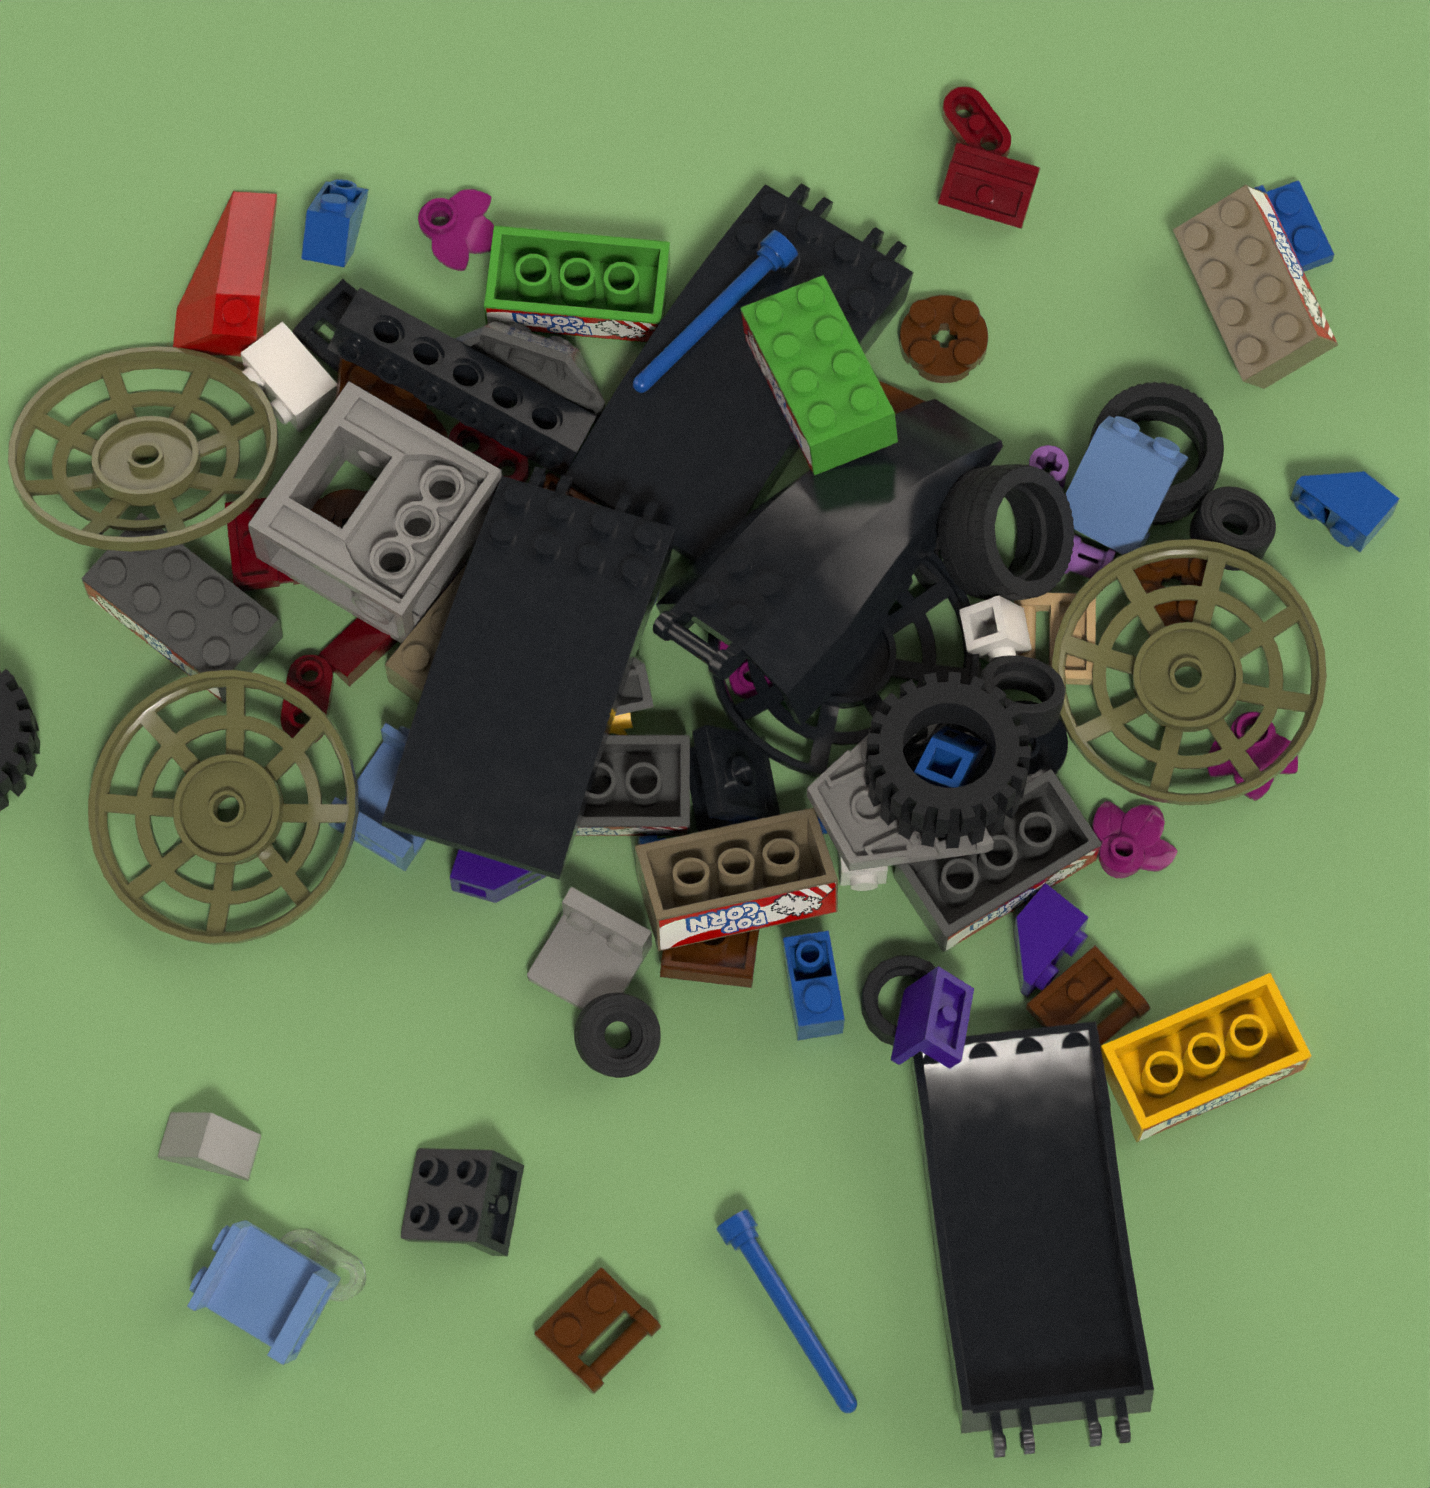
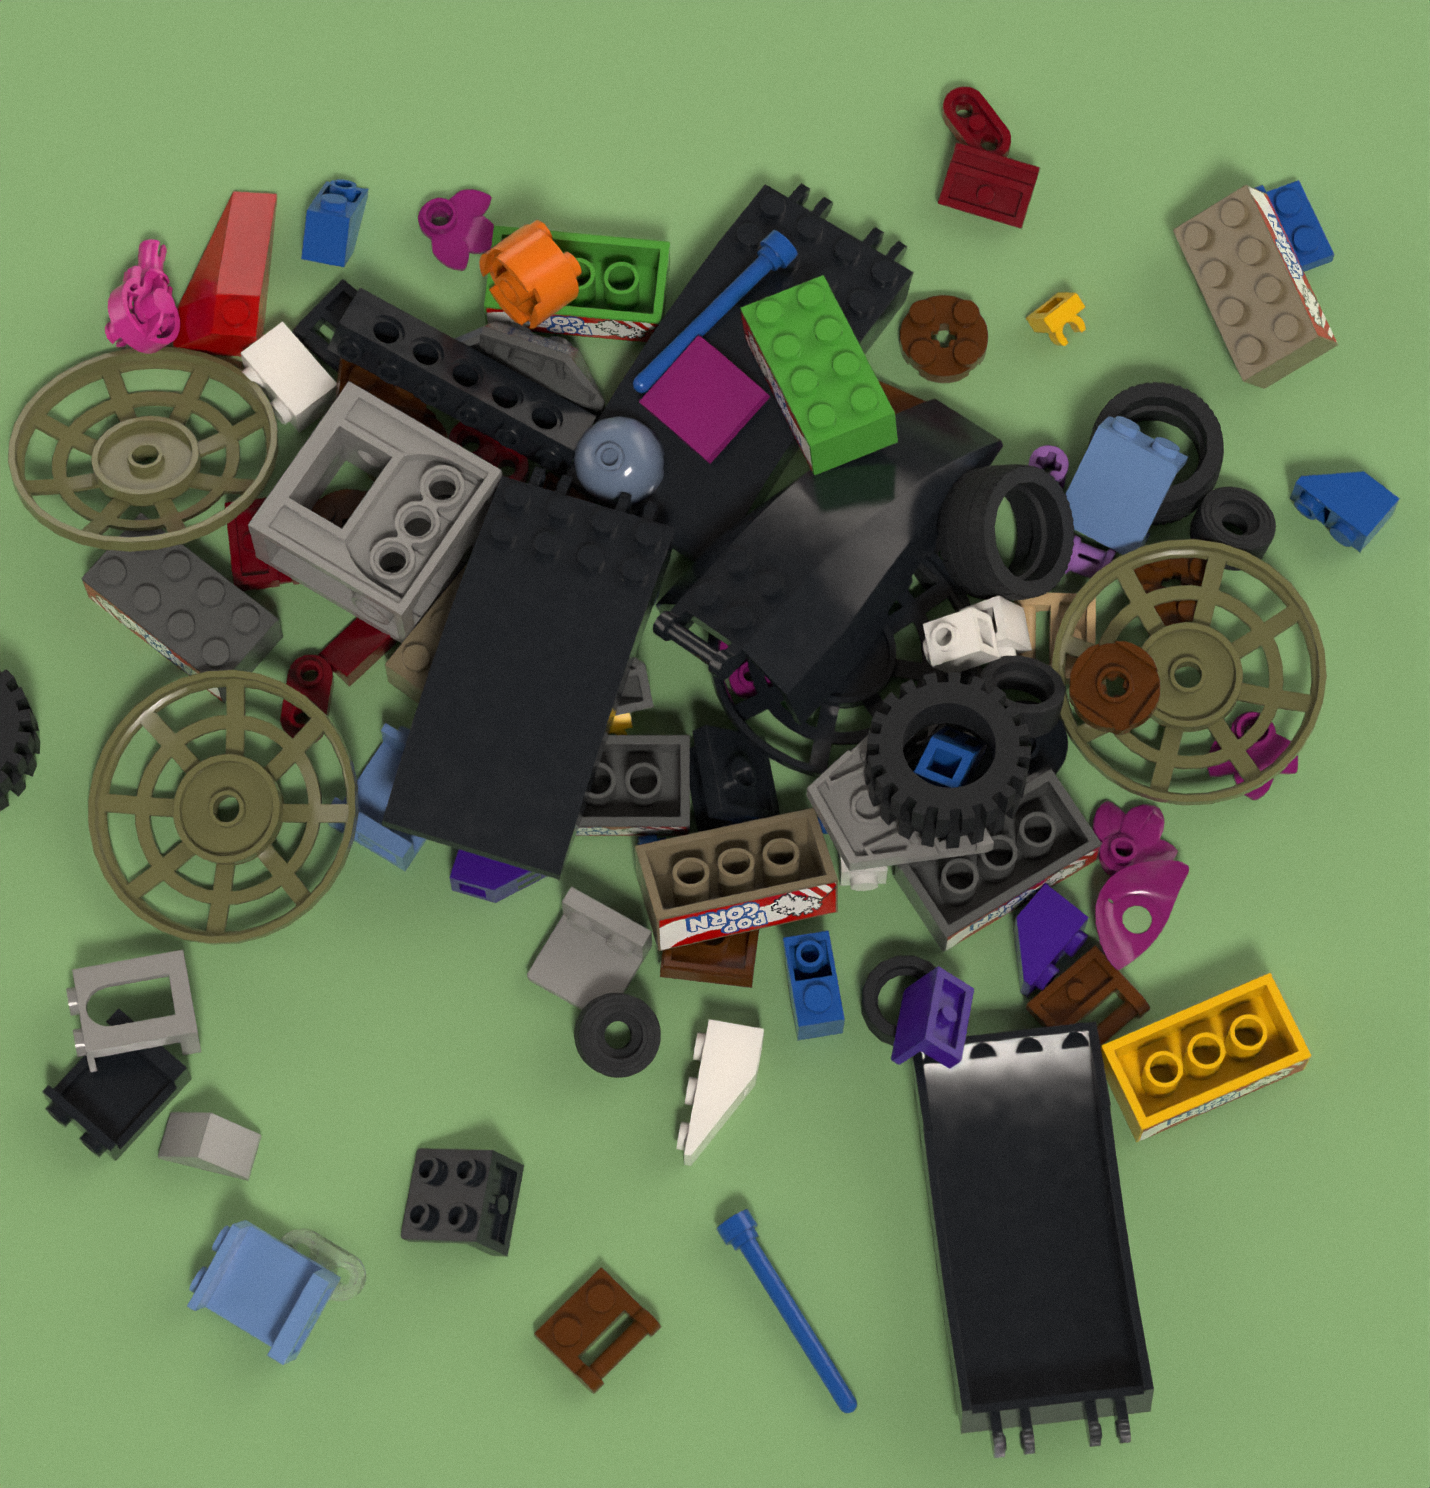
(100, 1041): none -> light grey panel
(117, 1098): none -> black panel
(153, 307): none -> dark pink pin
(531, 274): none -> orange brick
(619, 458): none -> sand blue cylinder
(704, 399): none -> magenta slope
(726, 1076): none -> white slope
(960, 641): none -> white brick
(1055, 314): none -> yellow tile
(1110, 661): none -> reddish brown plate
(1144, 884): none -> magenta piece

